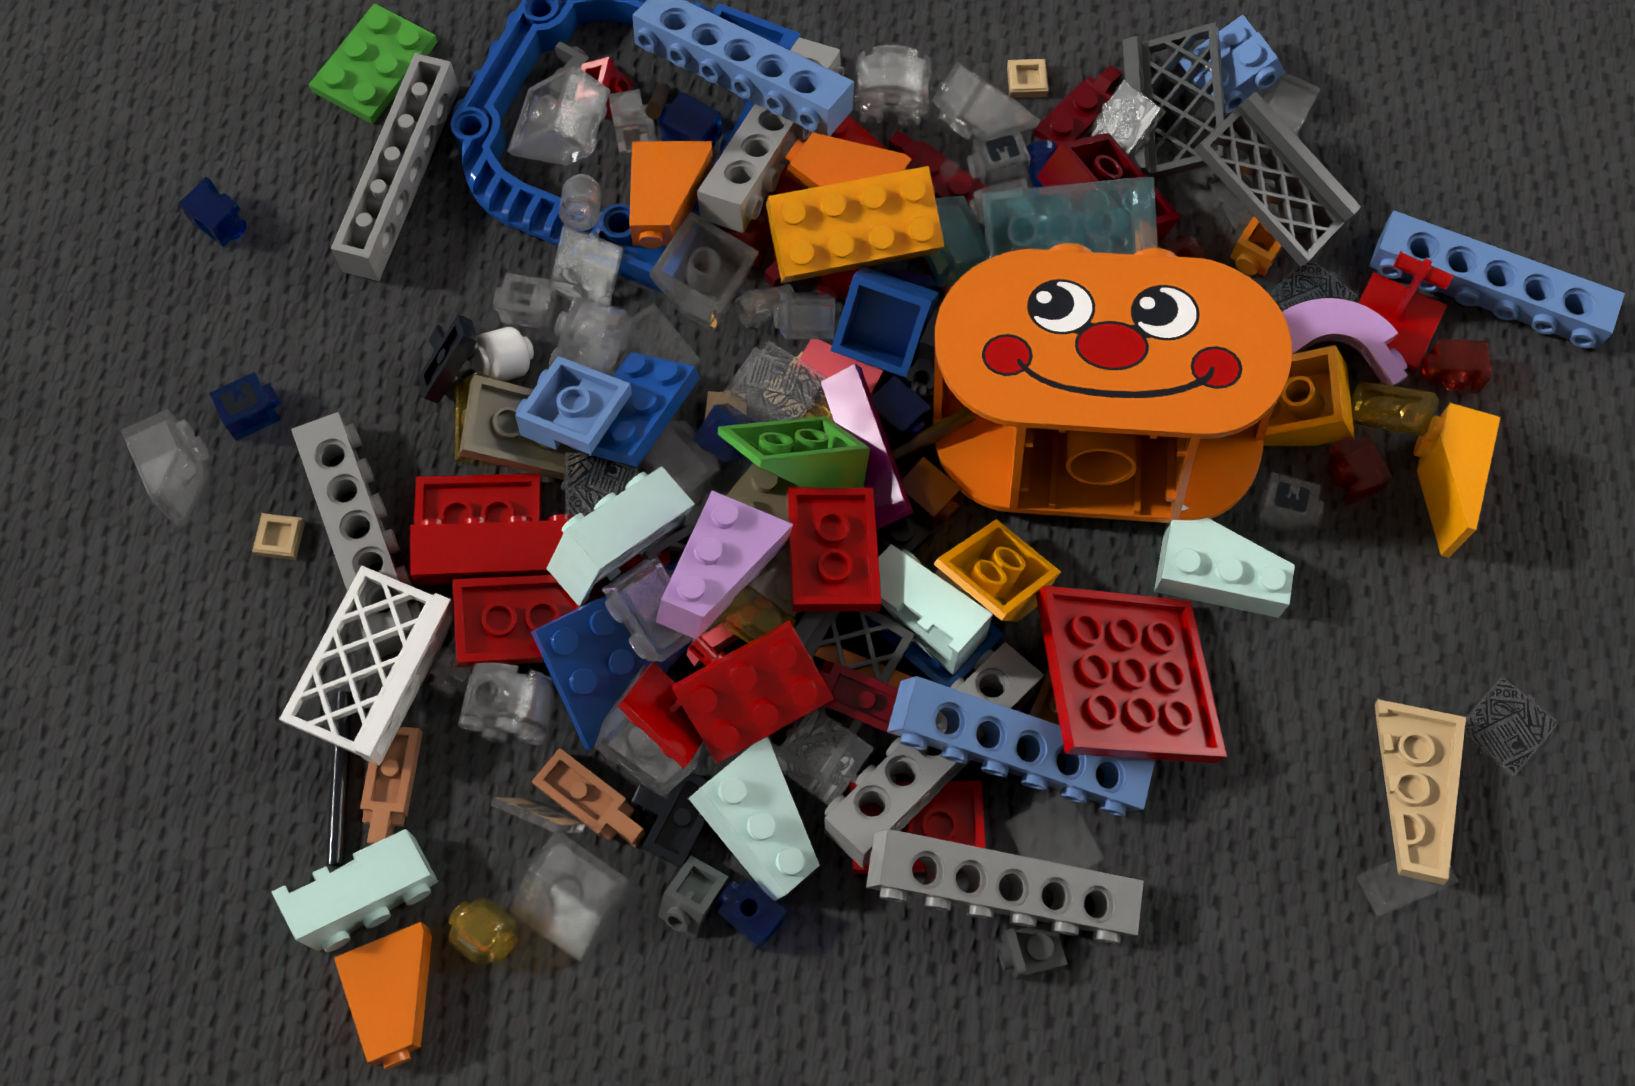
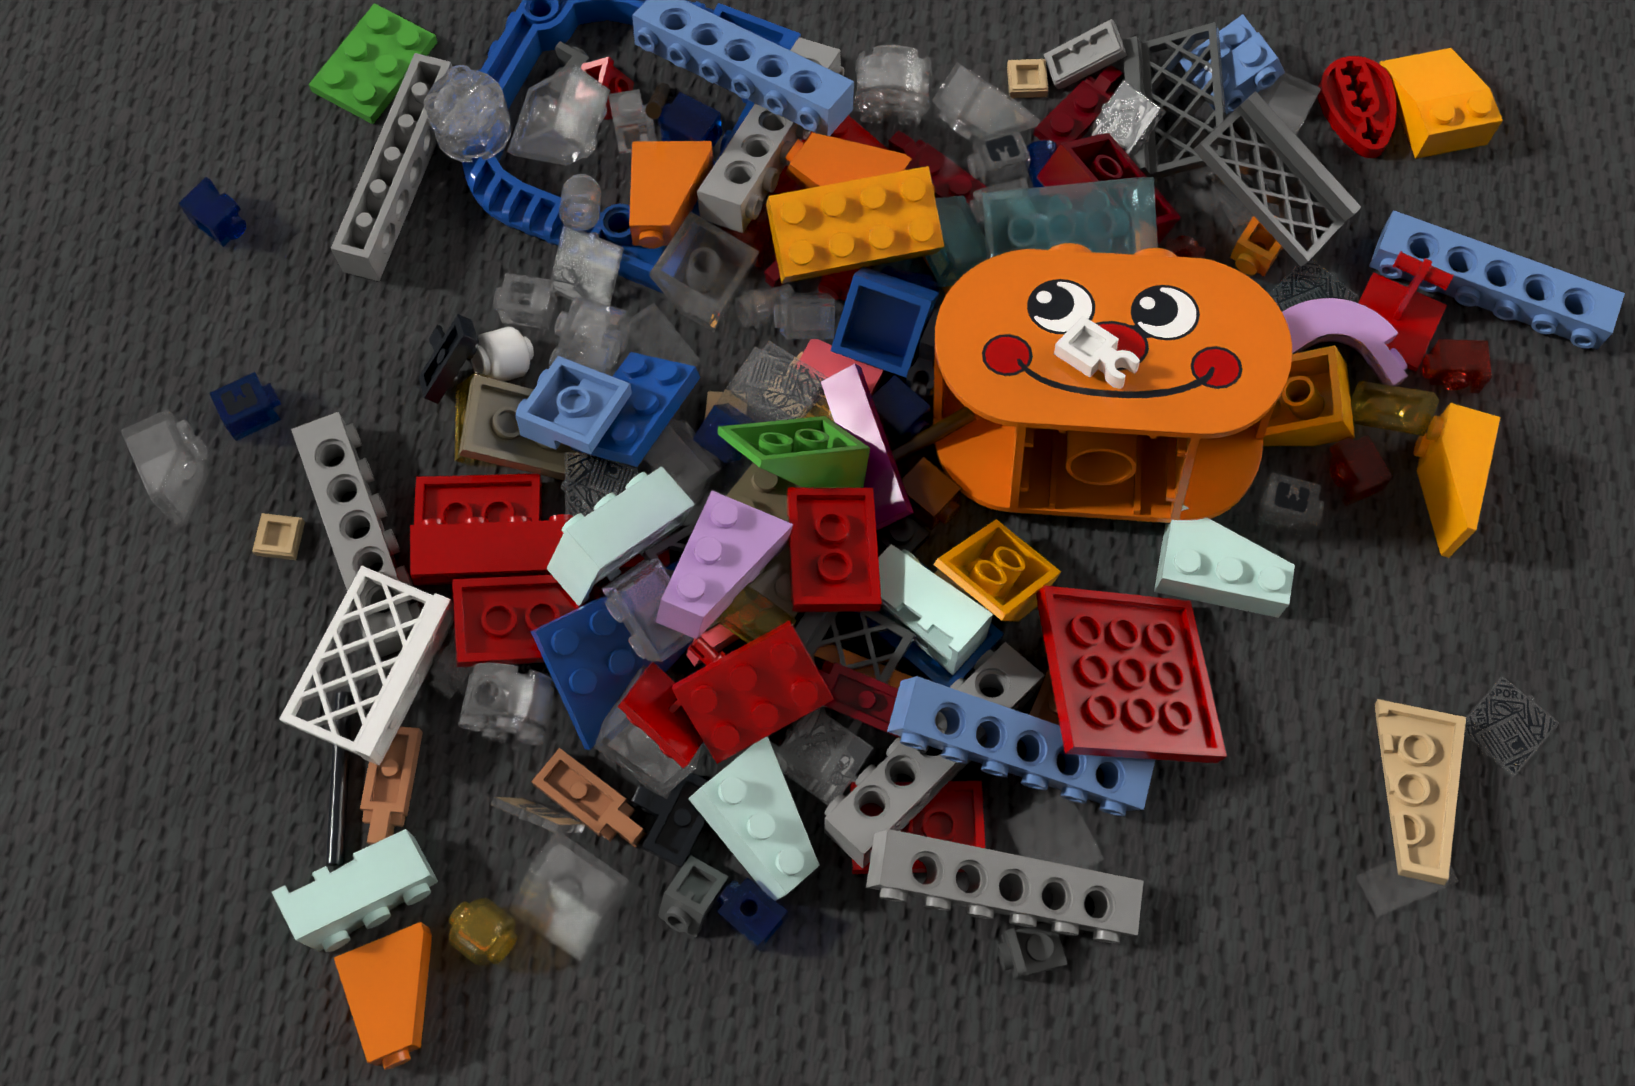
(468, 114): none -> clear brick
(1085, 54): none -> light grey plate
(1094, 349): none -> white plate
(1376, 94): none -> red piece
(1442, 102): none -> light orange slope

